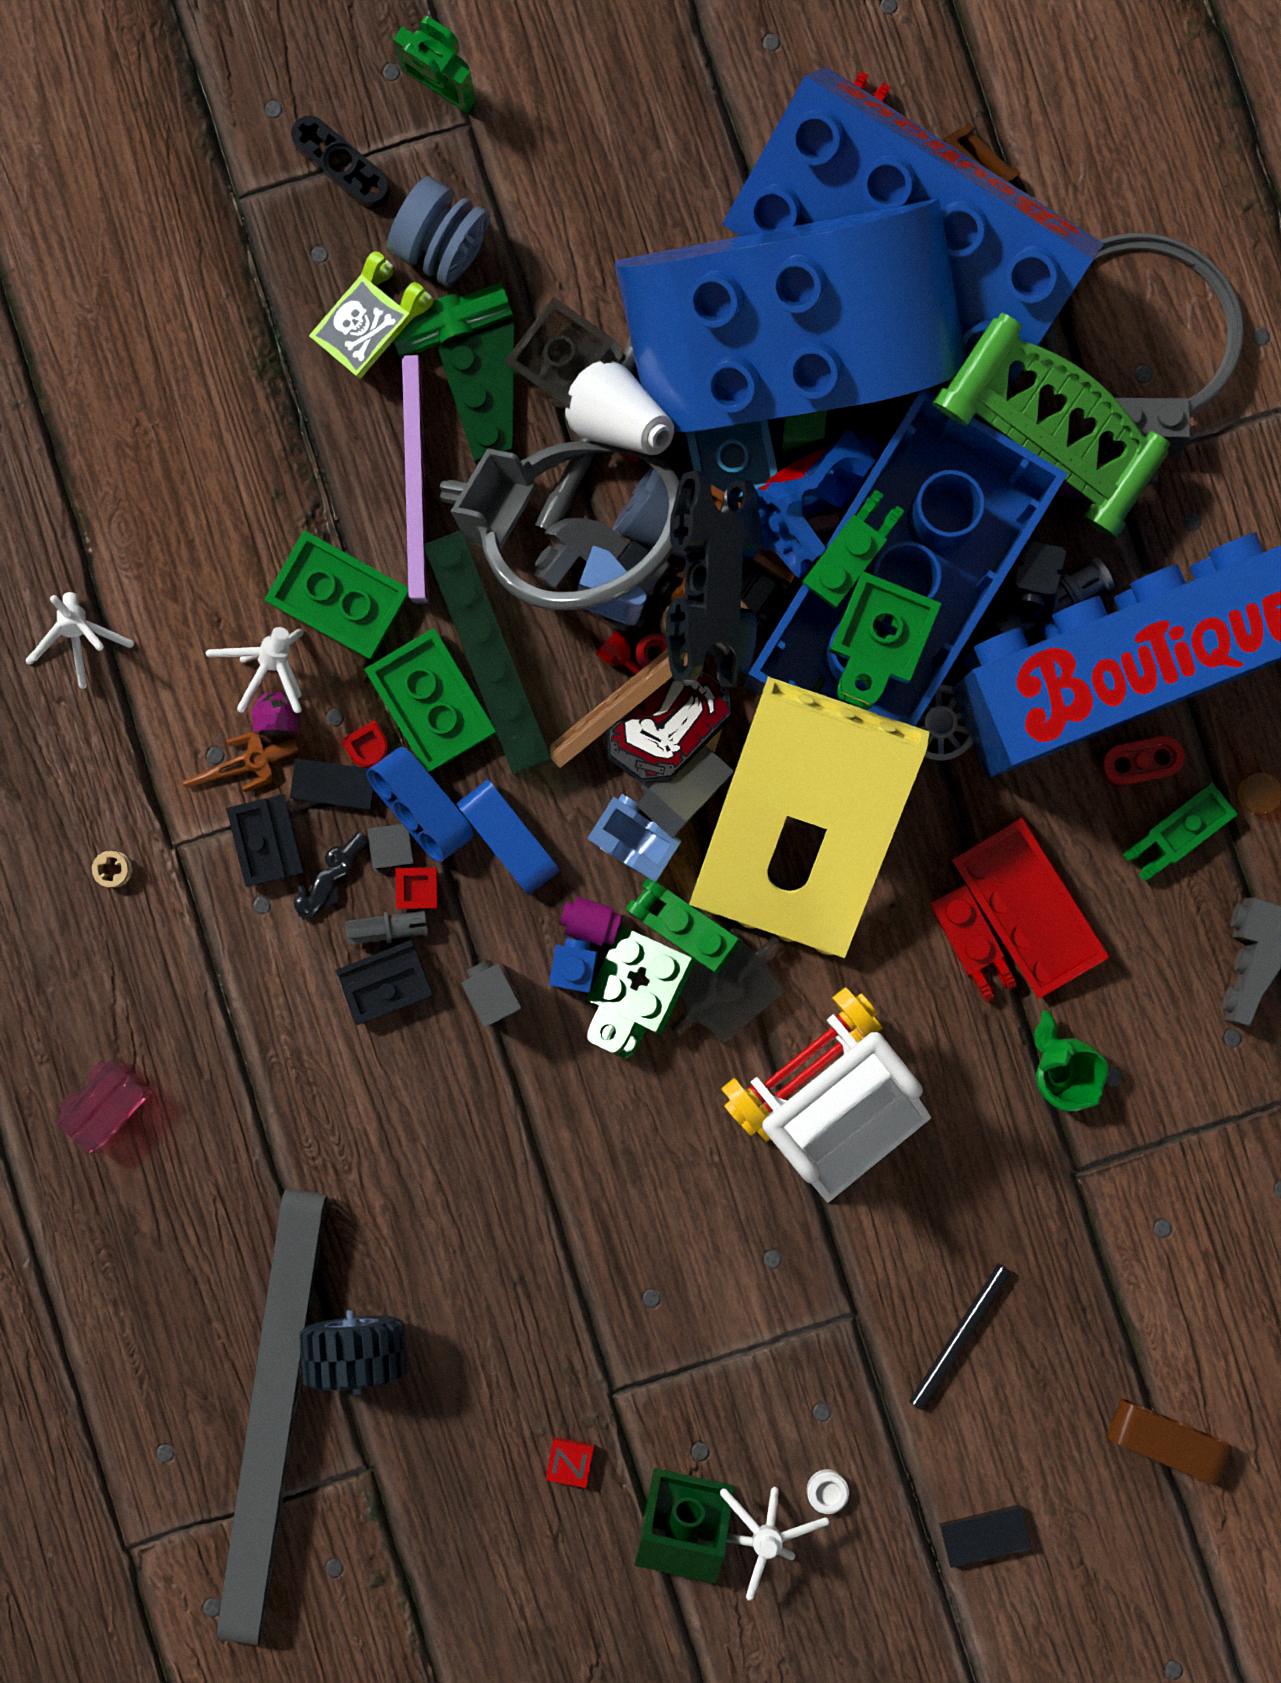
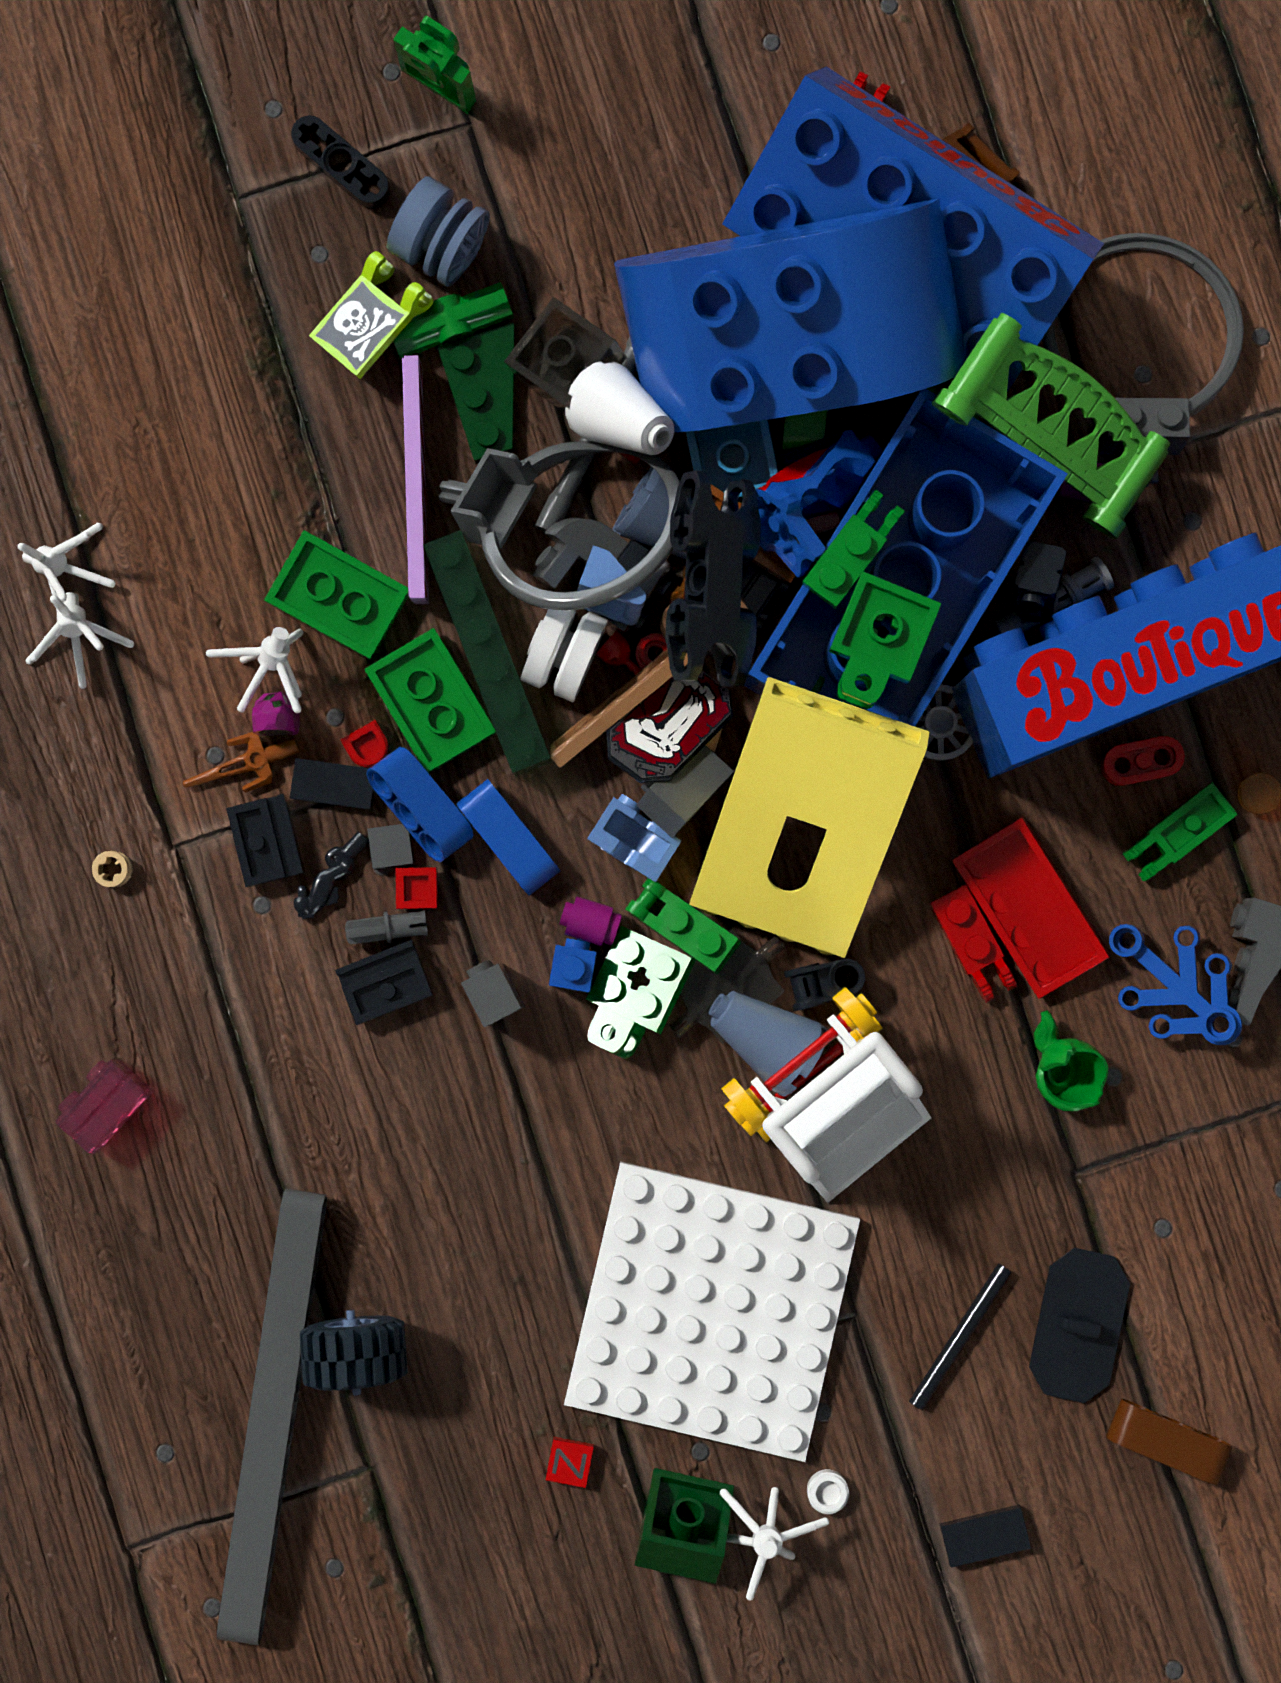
(53, 562): none -> white plant
(560, 648): none -> white wheel
(712, 1311): none -> white plate
(765, 1036): none -> sand blue cone
(820, 982): none -> black piece
(1079, 1325): none -> black shield
(1182, 988): none -> blue plant

